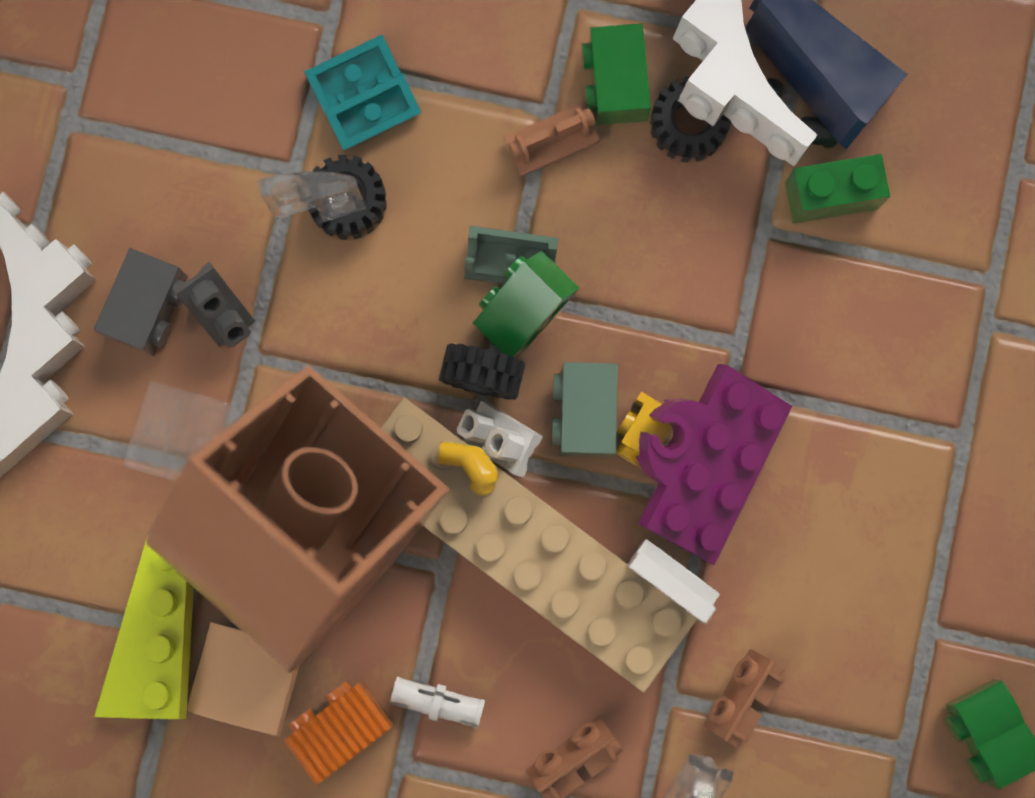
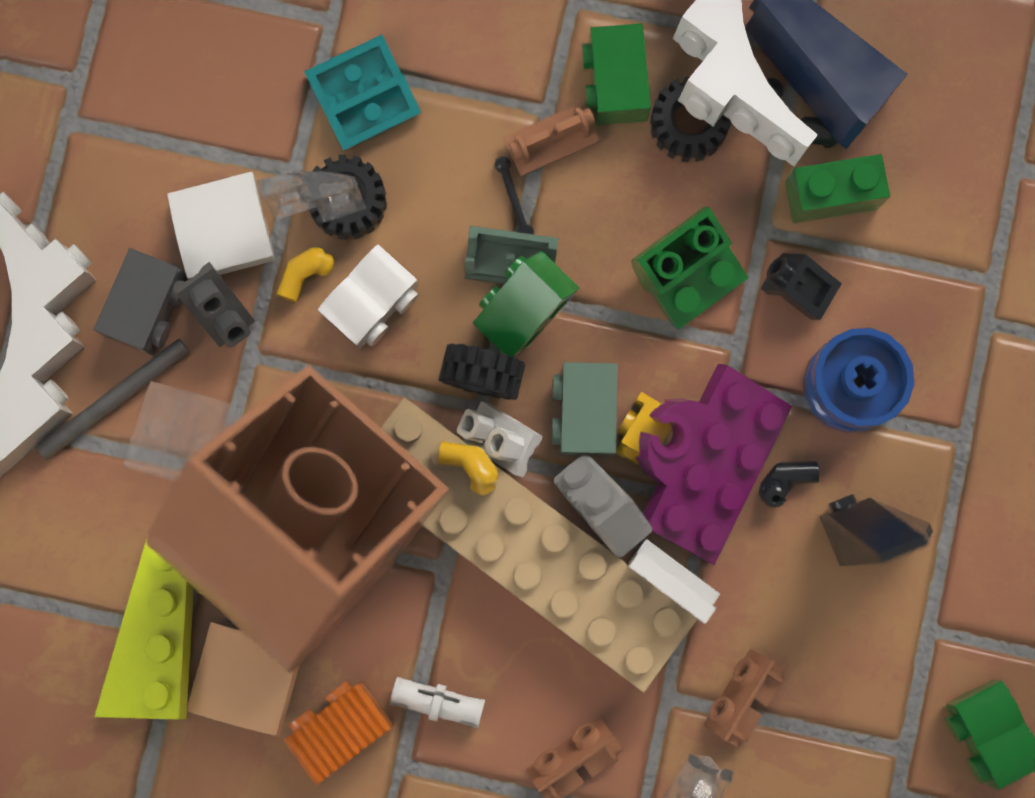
(112, 399): none -> flat silver bar
(221, 225): none -> white slope
(301, 267): none -> yellow arm
(370, 297): none -> white brick
(503, 164): none -> black hinge
(603, 505): none -> light grey brick
(689, 267): none -> green brick
(783, 477): none -> black arm
(801, 284): none -> black bracket
(872, 531): none -> black wedge
(880, 366): none -> blue wheel

